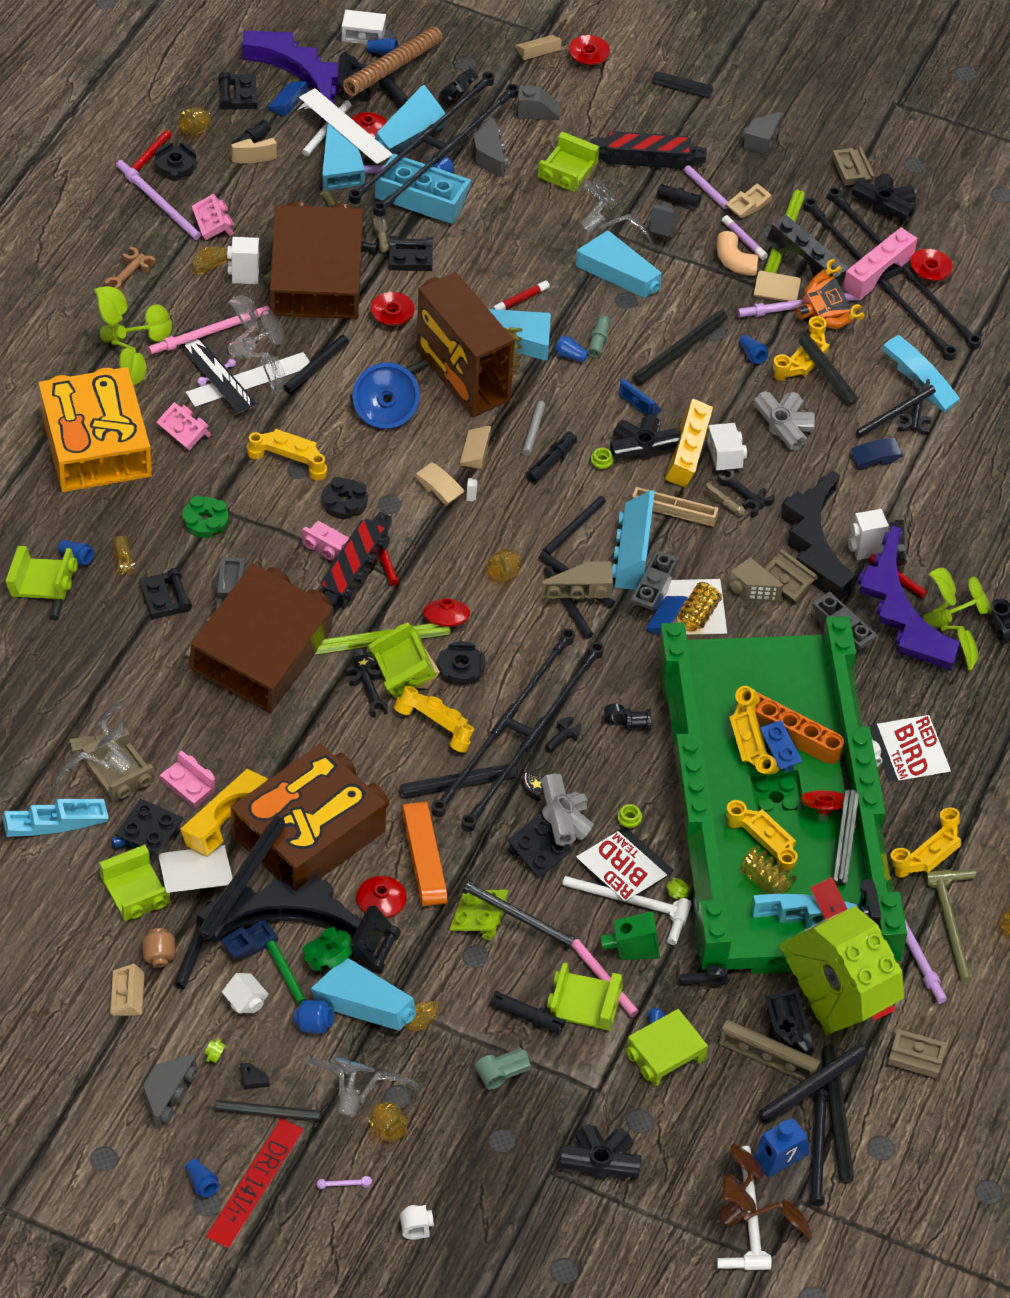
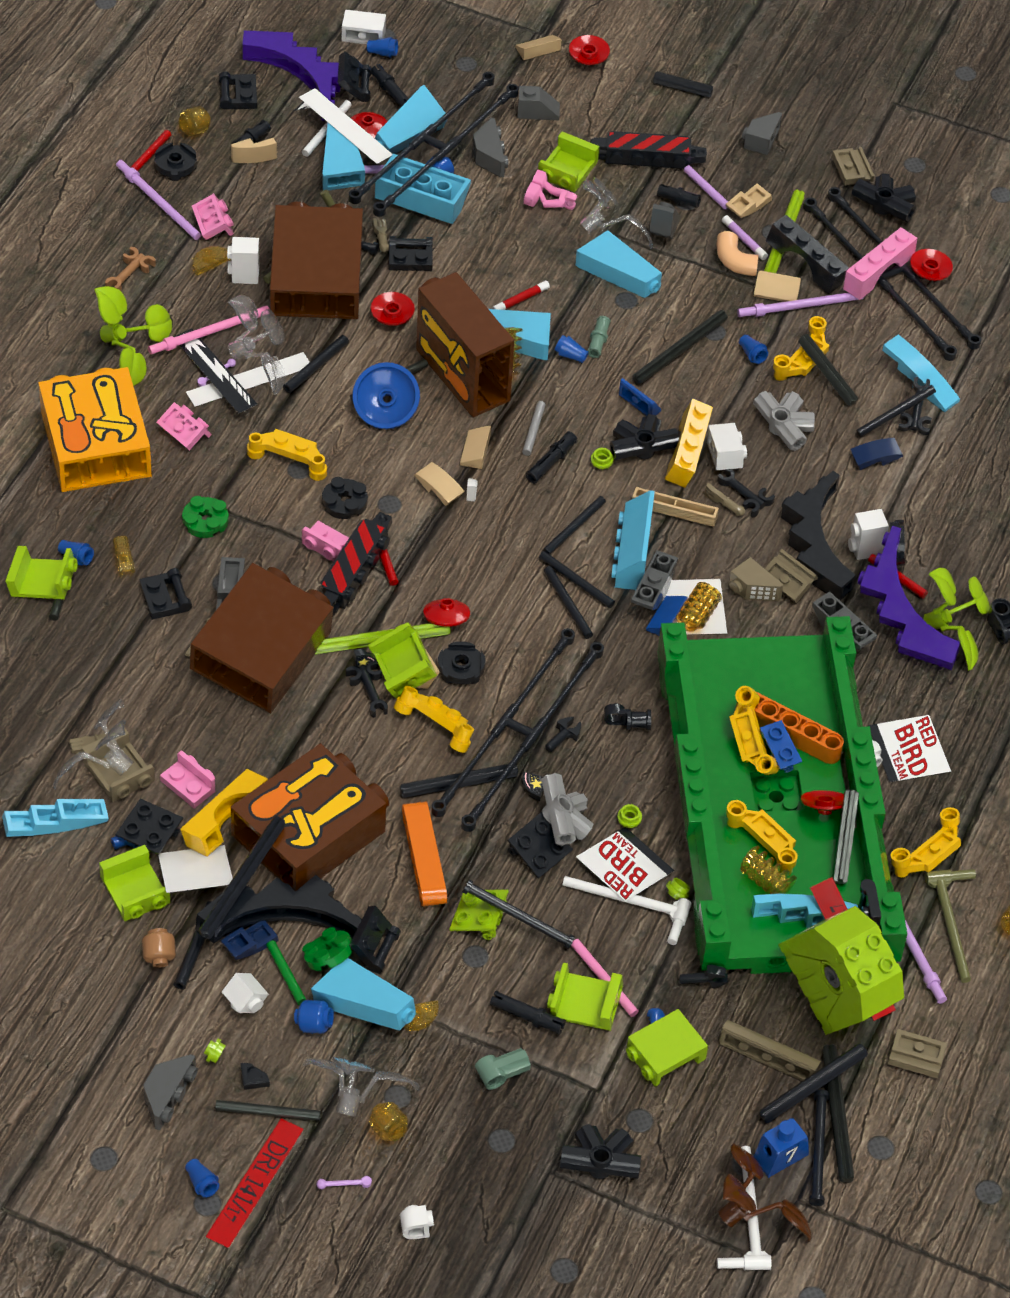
(127, 991): tan slope -> none
(288, 98): blue slope -> none
(388, 903): red dish -> none
(392, 61): medium nougat piece -> none
(458, 84): black plate -> none
(504, 565): clear yellow head -> none
(538, 184): none -> bright pink piece
(582, 581): dark tan slope -> none
(634, 937): green torso -> none
(788, 1016): black piece -> none
(826, 299): torso -> none

